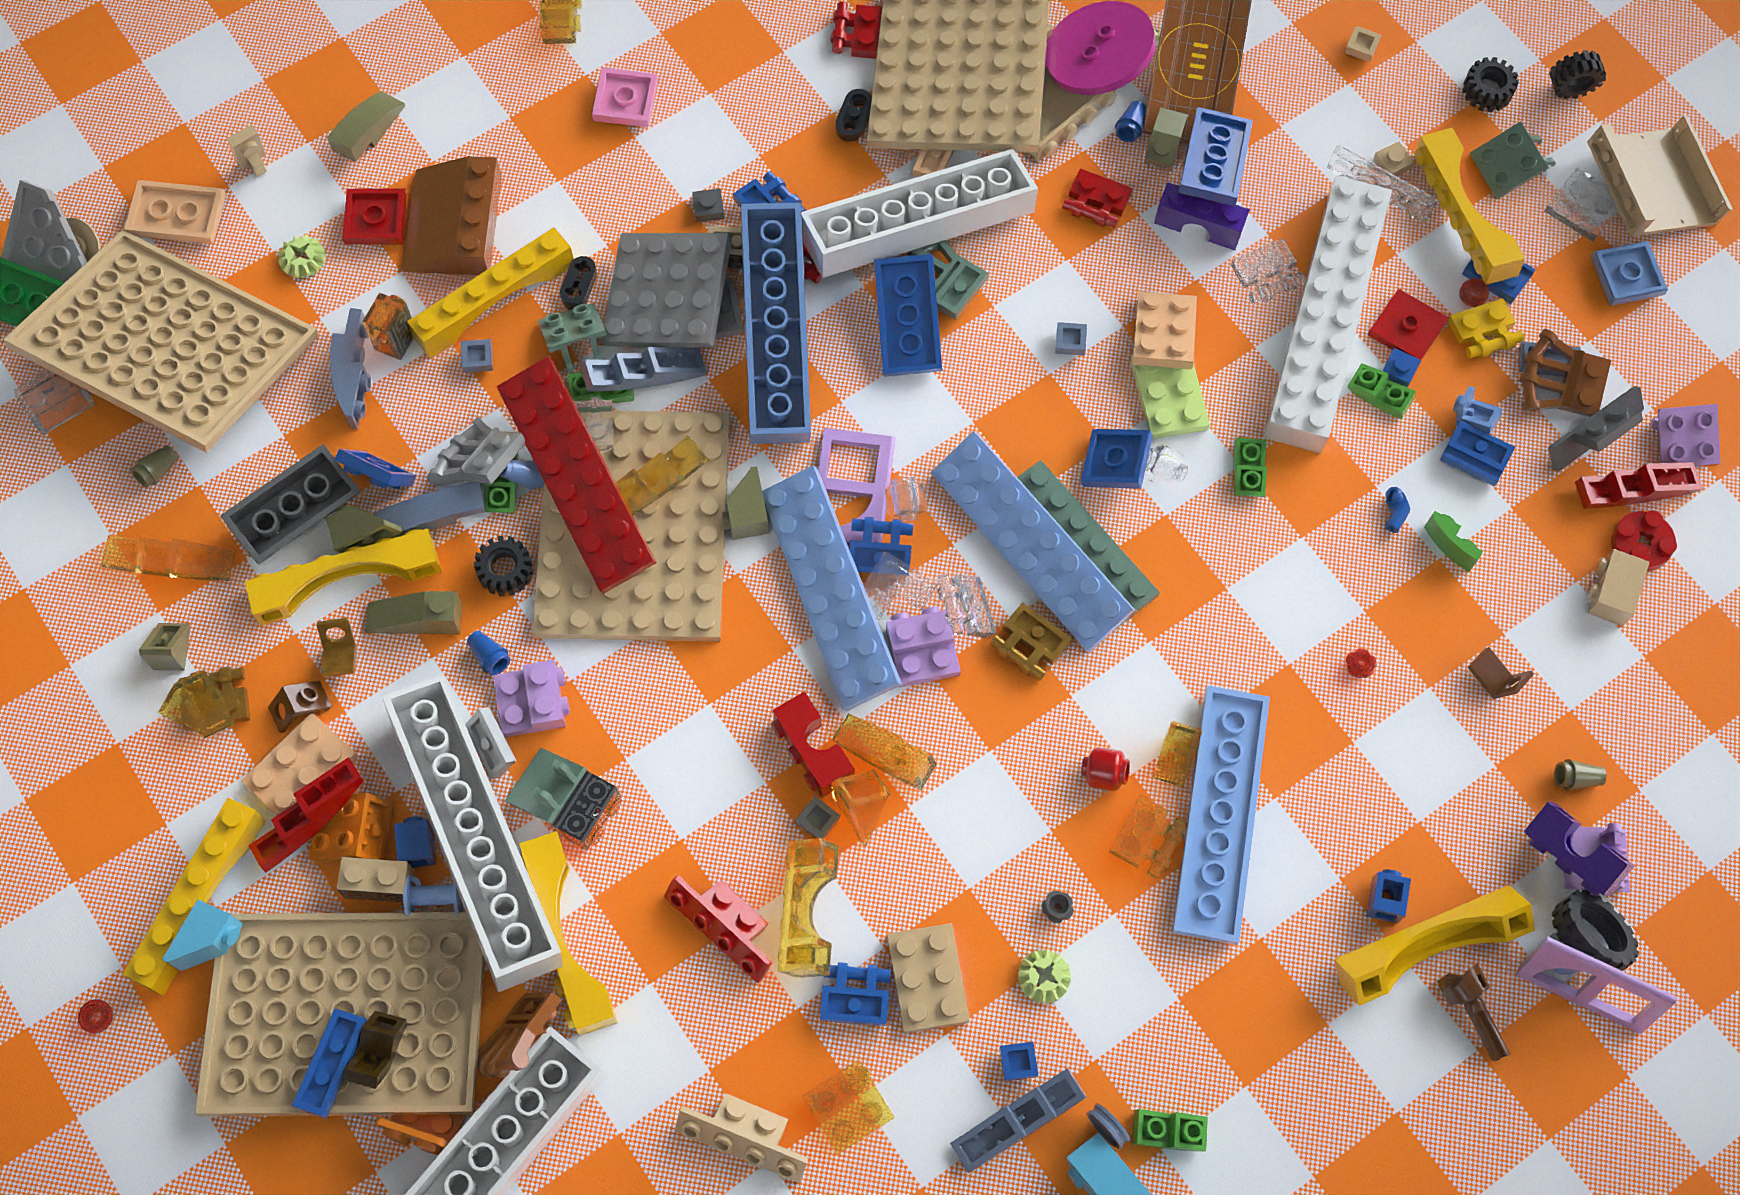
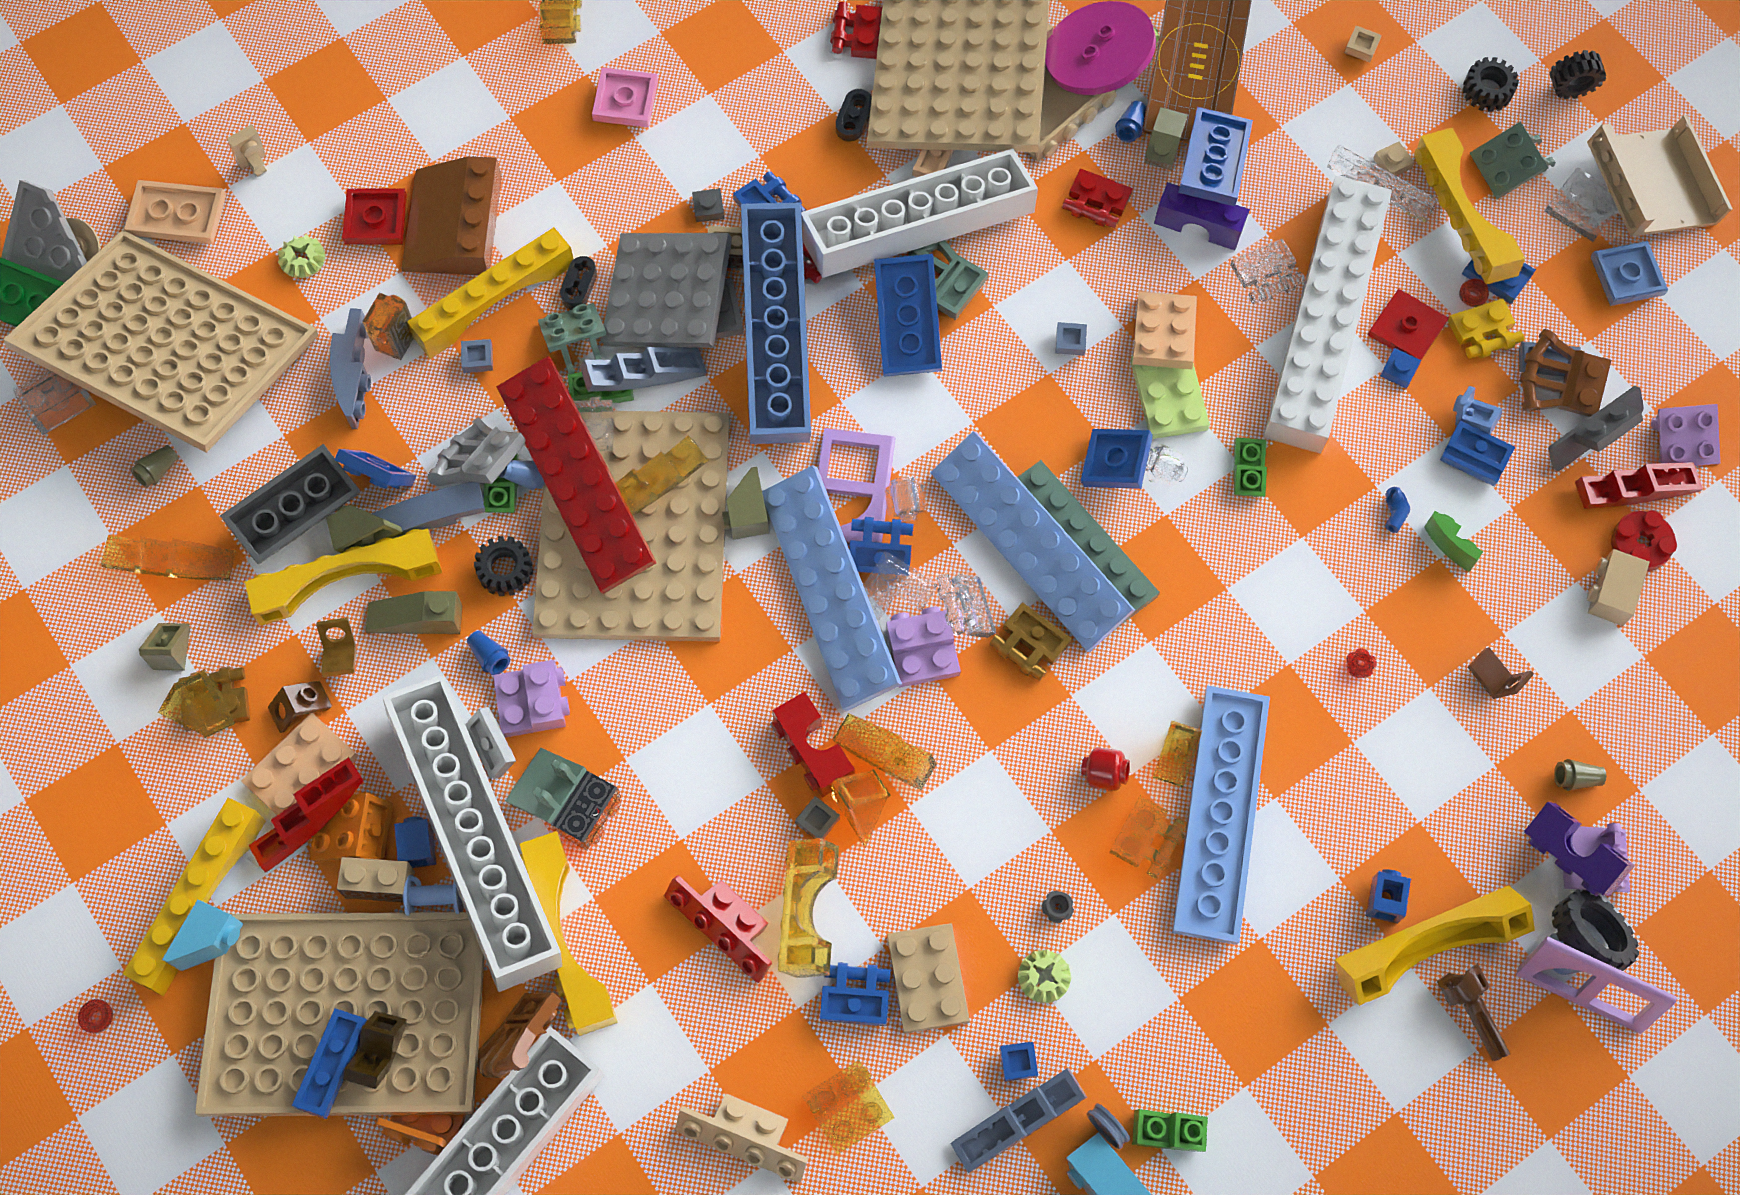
(365, 125): olive slope -> none
(1376, 389): bright green slope -> none

